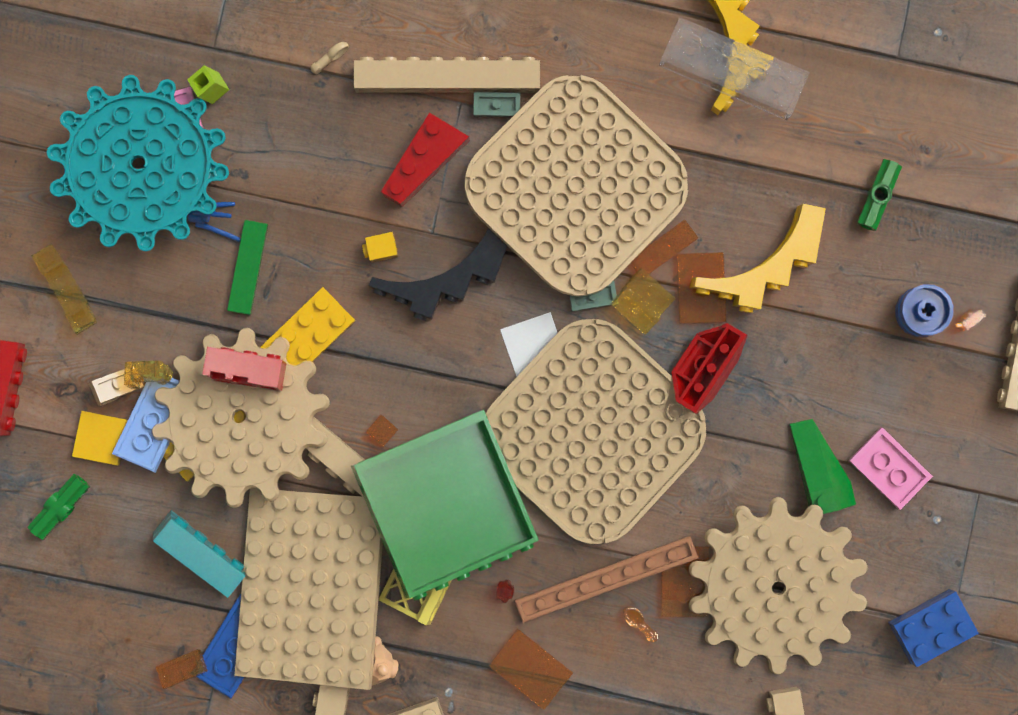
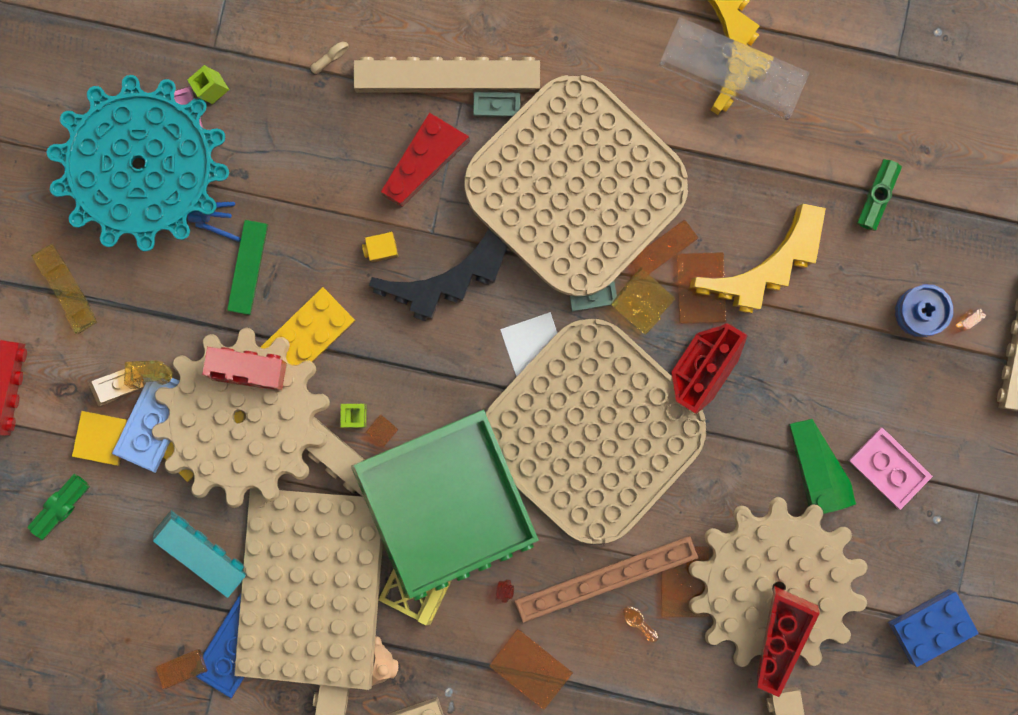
(353, 415): none -> lime brick
(785, 636): none -> red wedge

